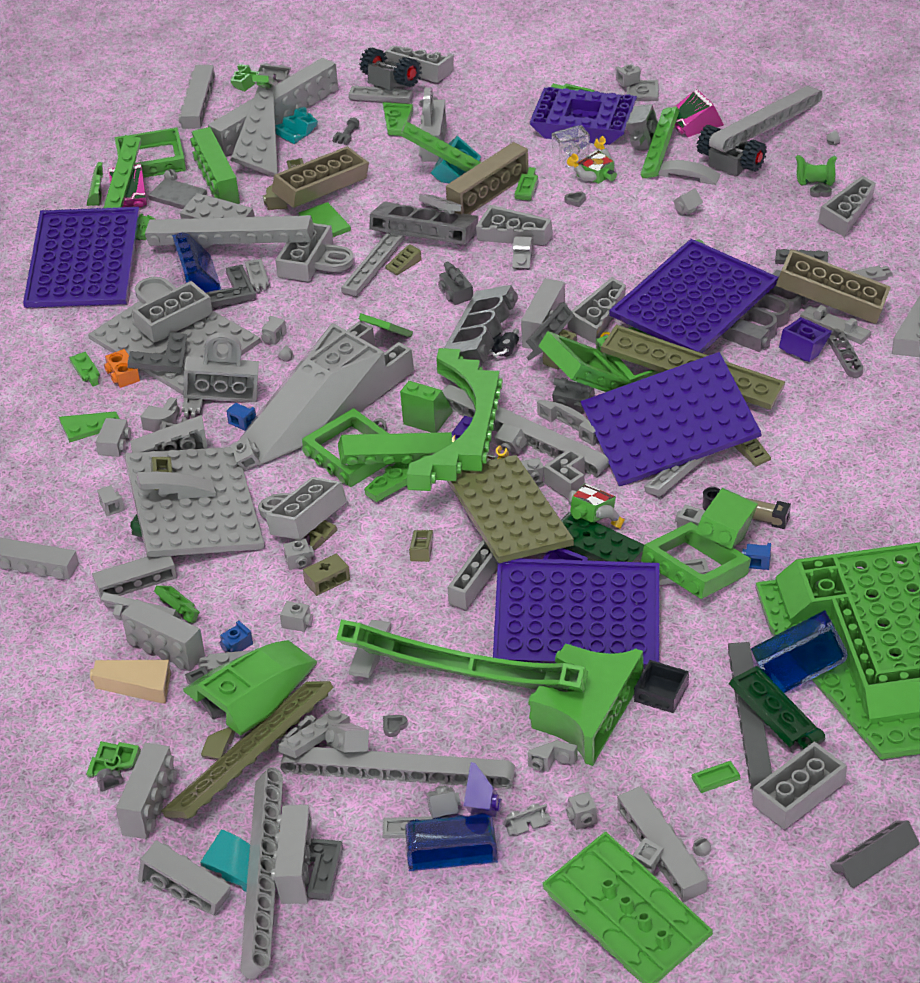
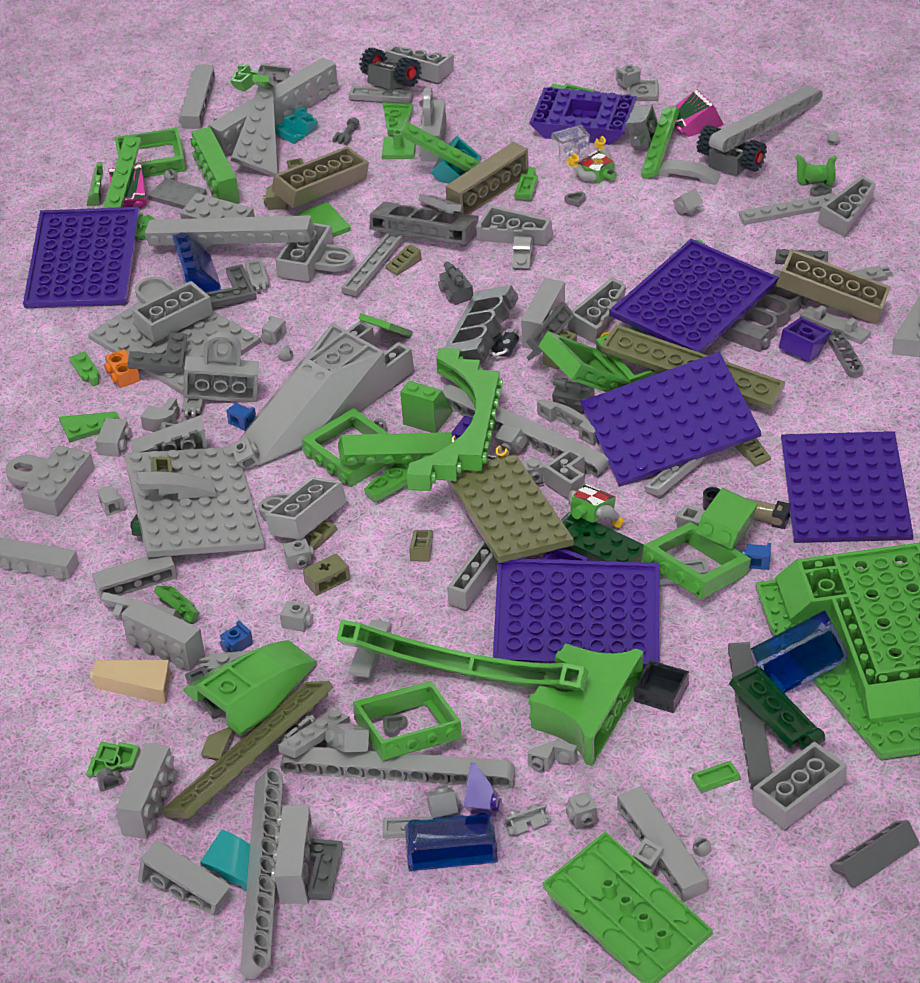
(51, 480): none -> light grey brick
(397, 147): none -> bright green tile
(403, 699): none -> bright green piece
(784, 210): none -> light grey plate
(845, 487): none -> dark purple plate

